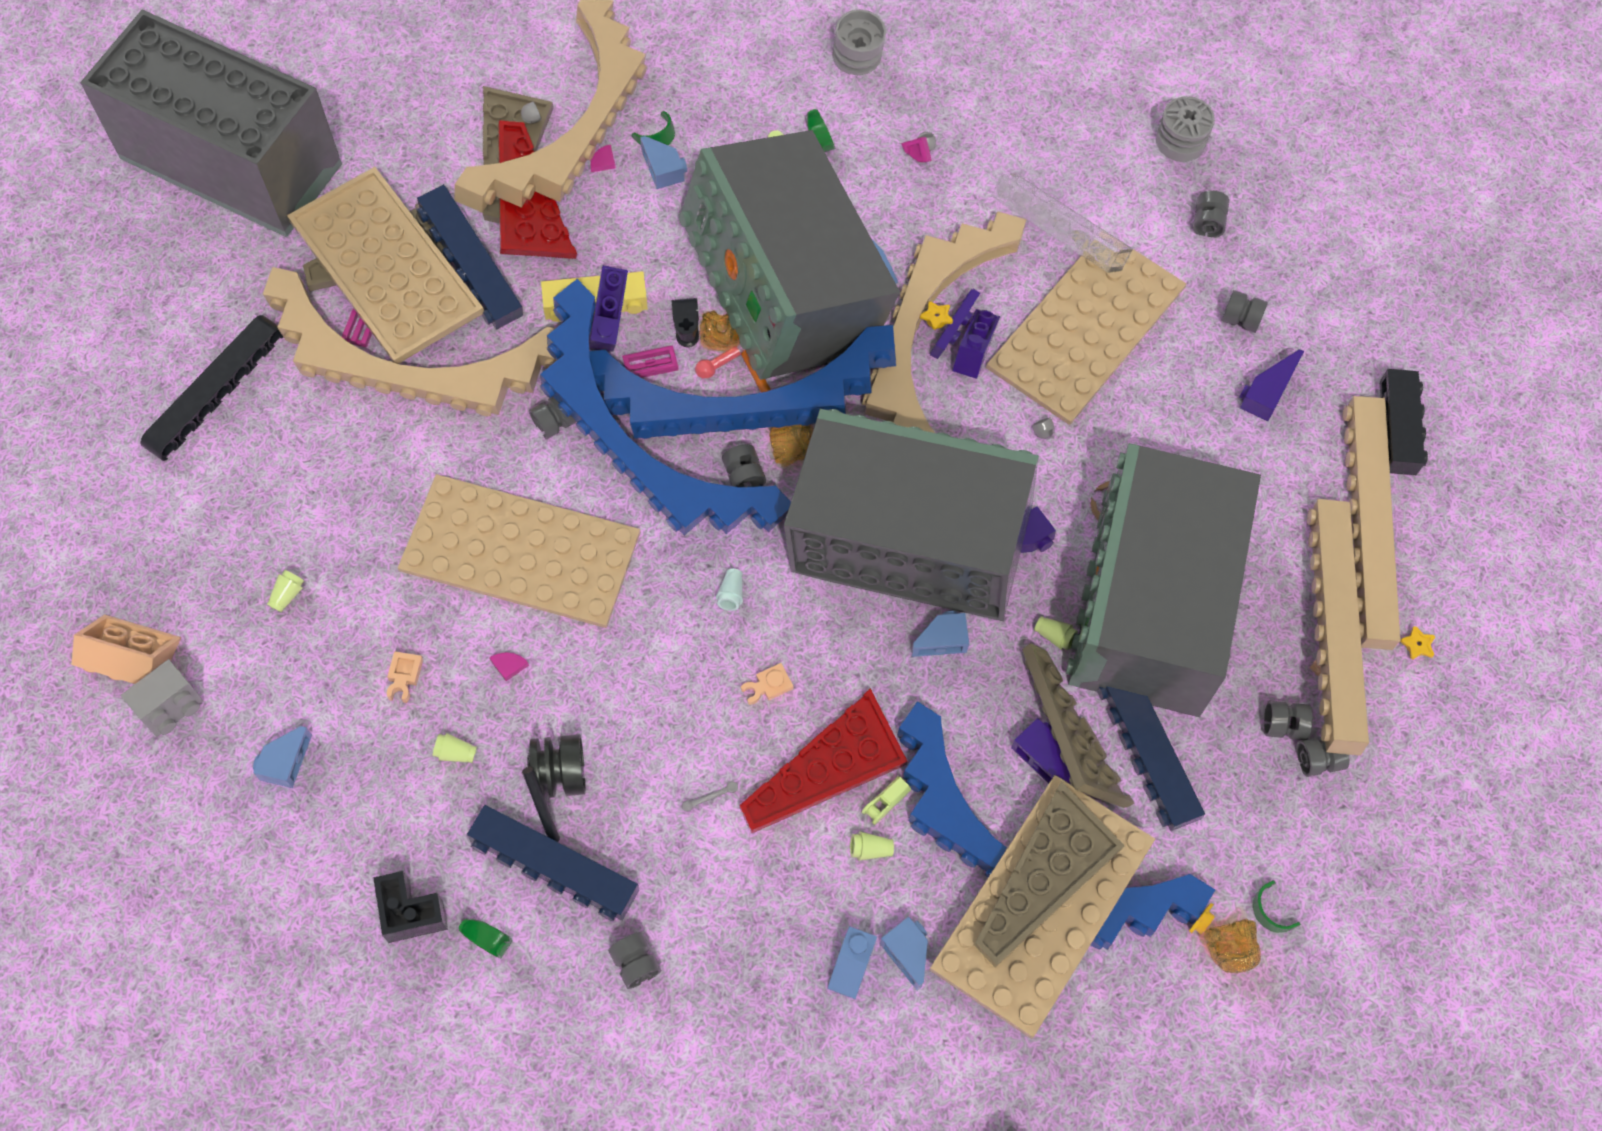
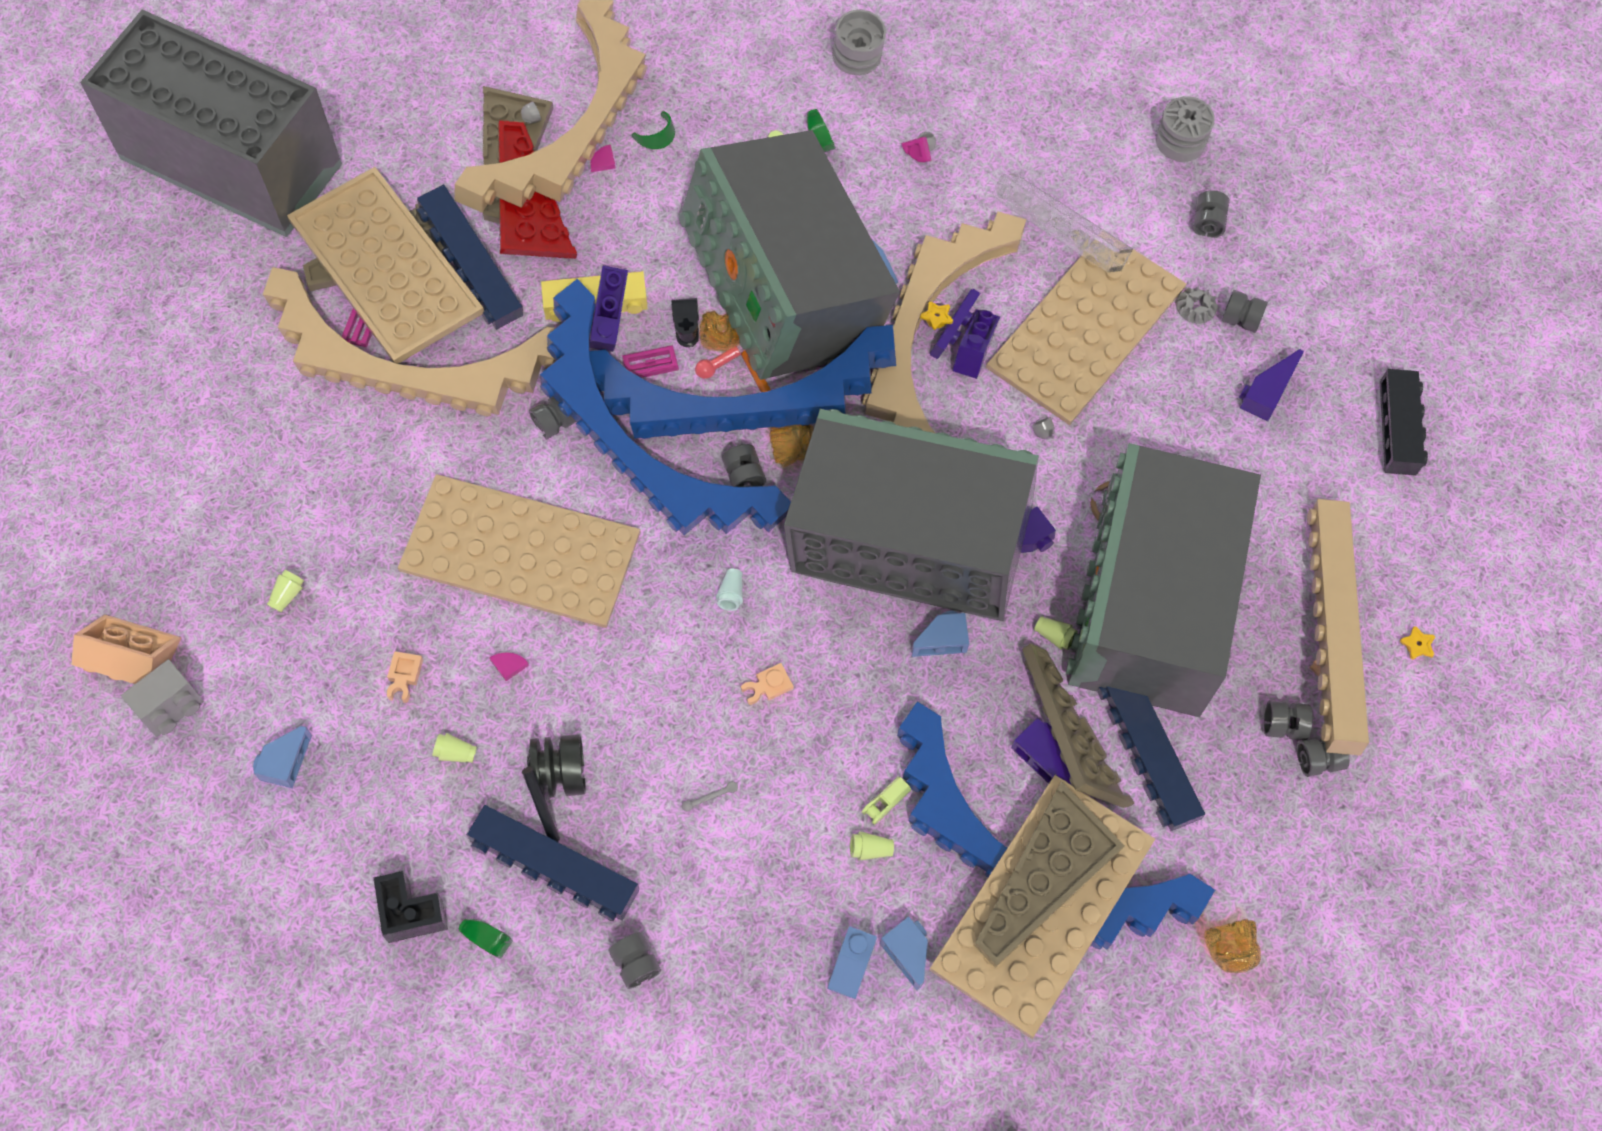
(210, 387): black beam -> none
(663, 162): medium blue slope -> none
(837, 760): red wing -> none
(1200, 314): none -> light grey gear
(1203, 921): yellow plate -> none
(1263, 918): green helmet -> none
(1372, 522): tan brick -> none

